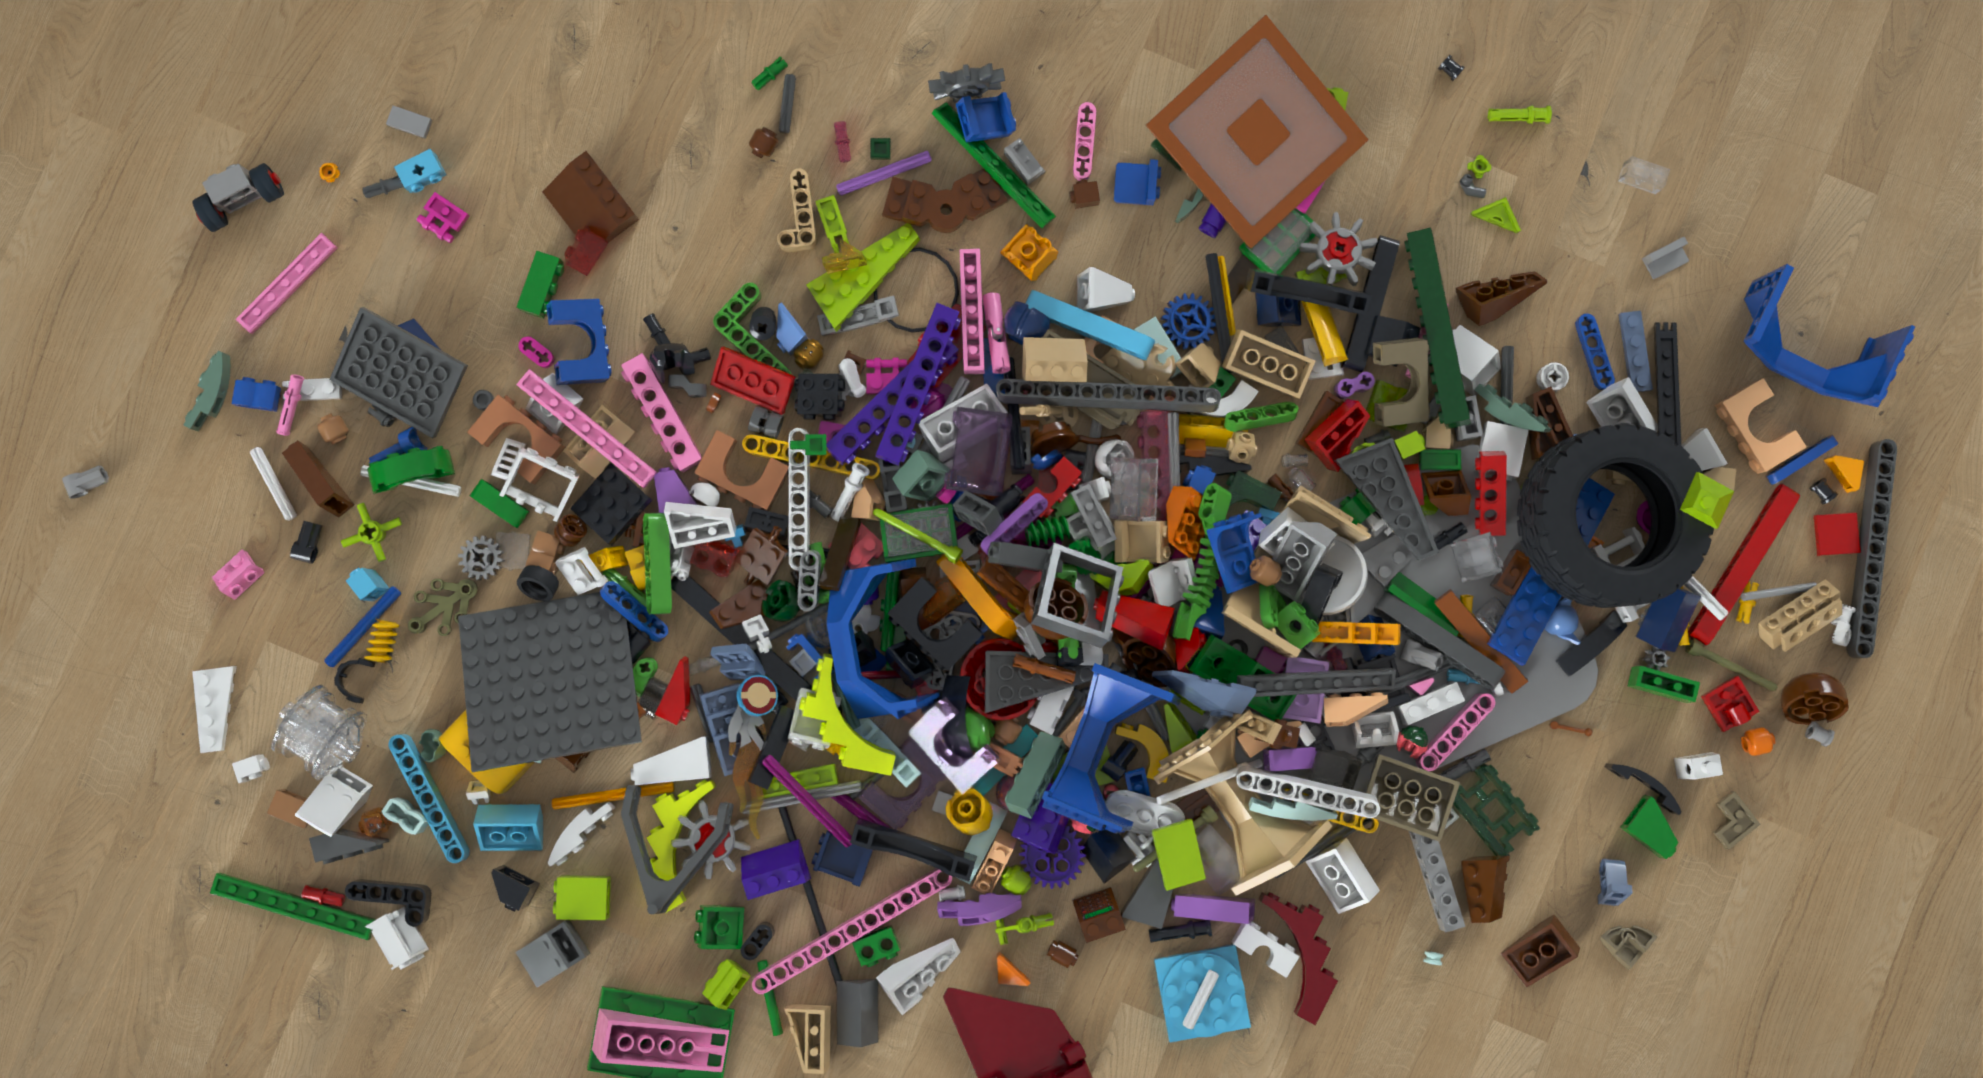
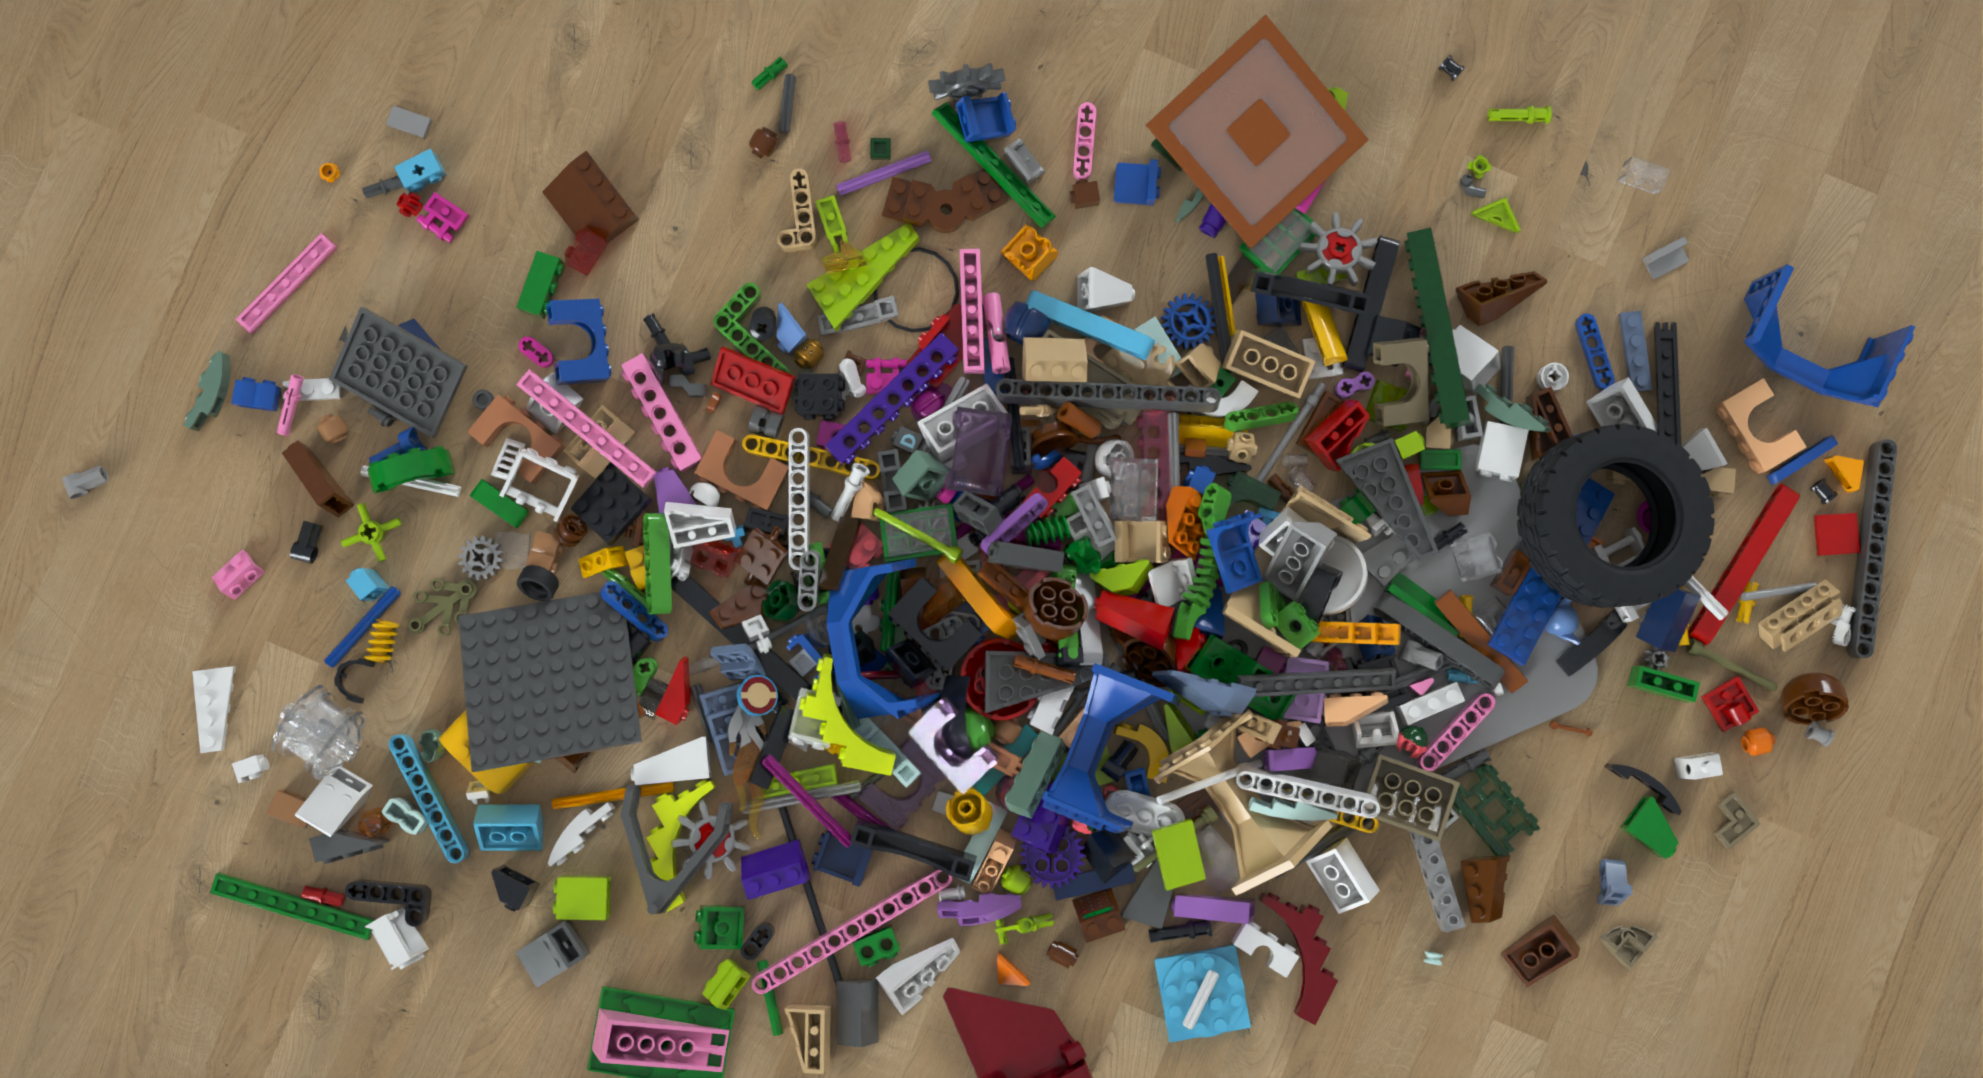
(234, 190): brick -> none
(273, 483): white axle -> none
(409, 204): none -> red gear
(577, 574): white plate -> none
(814, 444): green plate -> none
(940, 315): dark purple brick -> none
(1067, 627): dark grey window -> none
(1079, 420): none -> dark orange brick
(1091, 882): none -> dark blue tile
(1265, 571): medium nougat head -> none
(1311, 401): none -> light grey bar
(1497, 523): red brick -> none
(1707, 500): lime slope -> none

